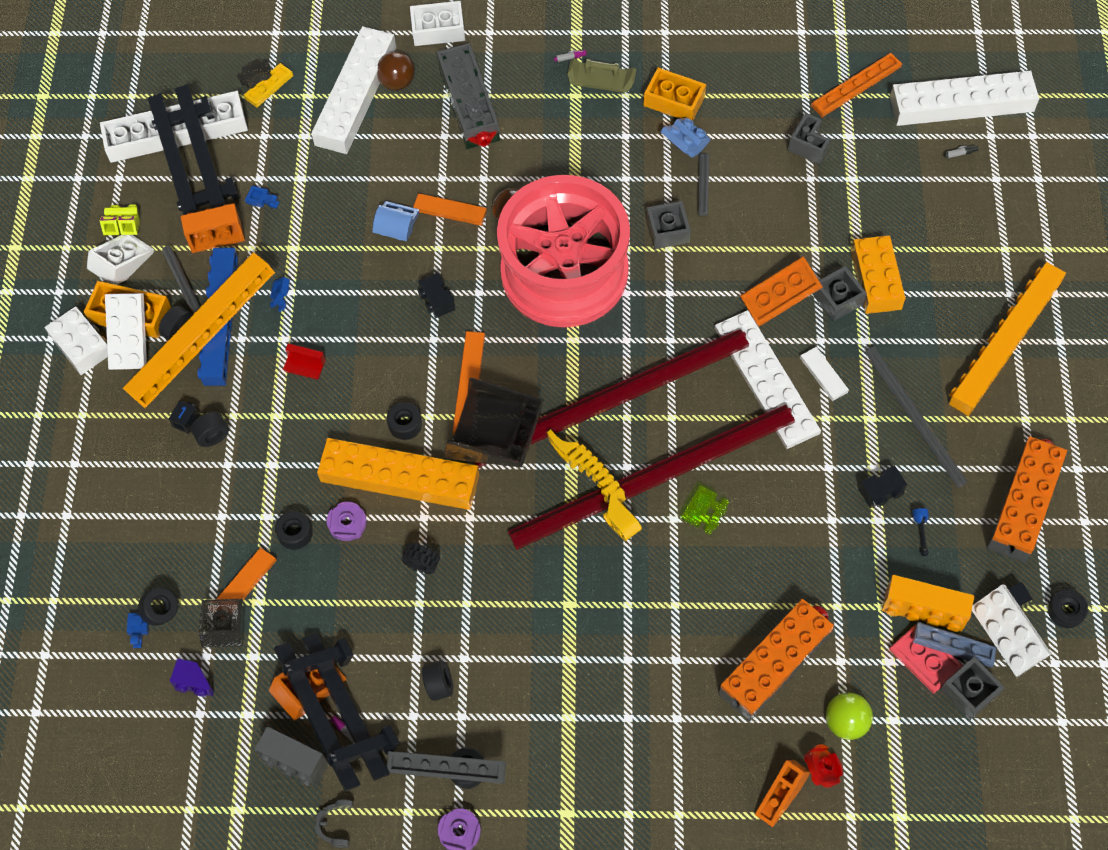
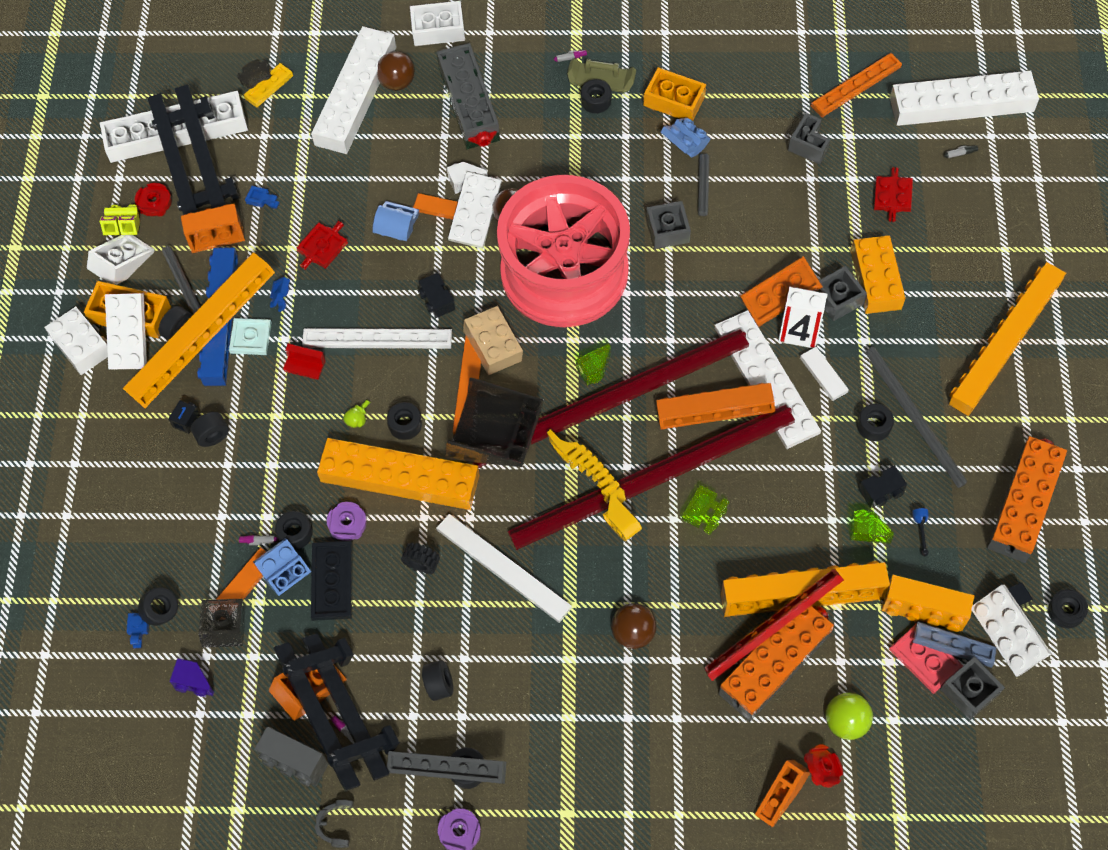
(155, 208): none -> red plate
(250, 336): none -> light aqua tile
(257, 540): none -> piece
(281, 567): none -> medium blue brick
(322, 245): none -> red plate
(331, 580): none -> black plate
(356, 416): none -> lime piece
(377, 338): none -> white tile
(457, 174): none -> white slope
(474, 210): none -> white plate
(493, 340): none -> tan brick
(504, 568): none -> white tile
(594, 364): none -> clear neon green slope
(596, 87): none -> black tyre
(633, 626): none -> reddish brown piece
(716, 405): none -> orange brick
(773, 624): none -> red tile
(776, 590): none -> light orange brick
(802, 317): none -> white slope
(869, 528): none -> clear neon green slope
(879, 412): none -> black tyre
(893, 194): none -> red plate

